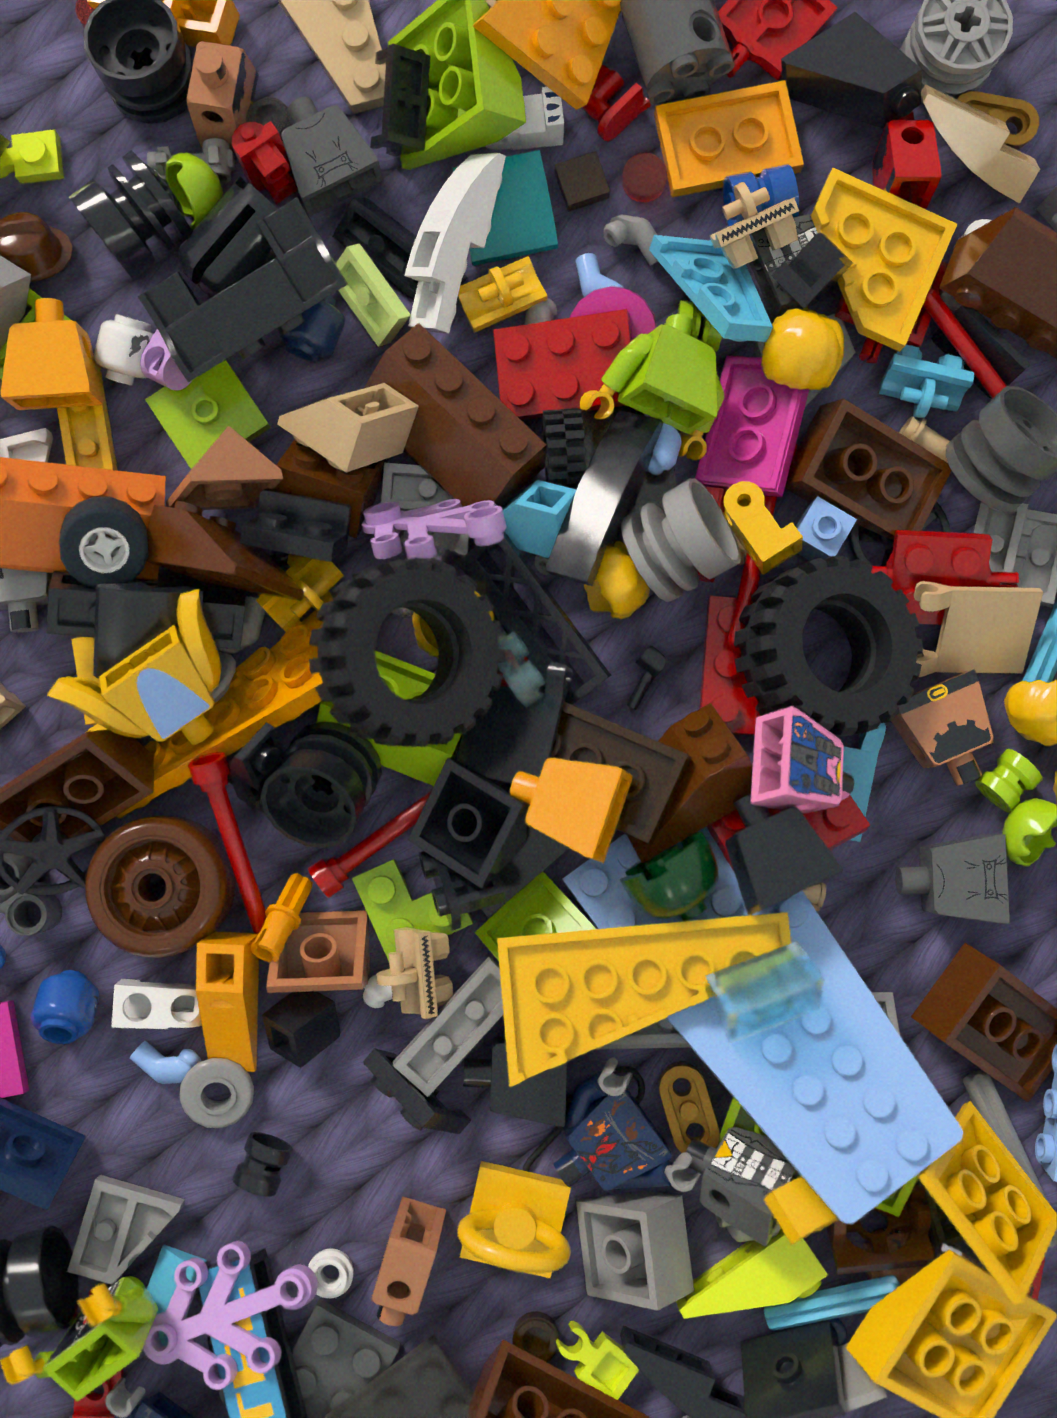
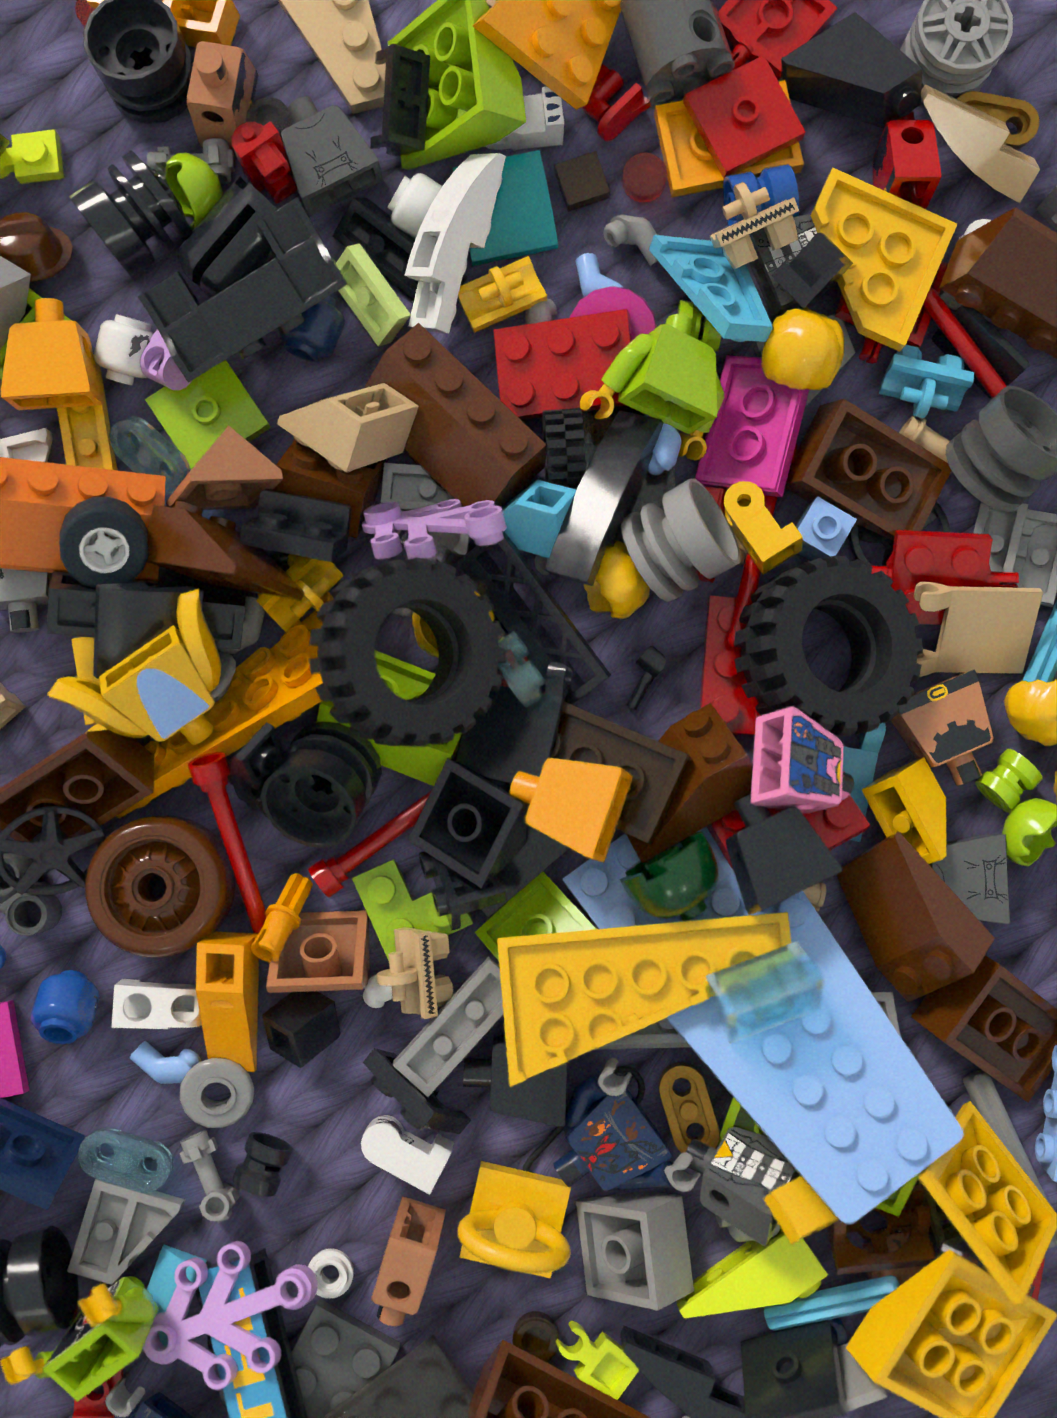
(127, 1164): none -> clear light blue plate
(148, 451): none -> clear light blue plate
(219, 1196): none -> light grey bar
(404, 1154): none -> white leg
(412, 202): none -> white head
(743, 116): none -> red plate
(911, 919): none -> reddish brown slope
(914, 805): none -> yellow slope

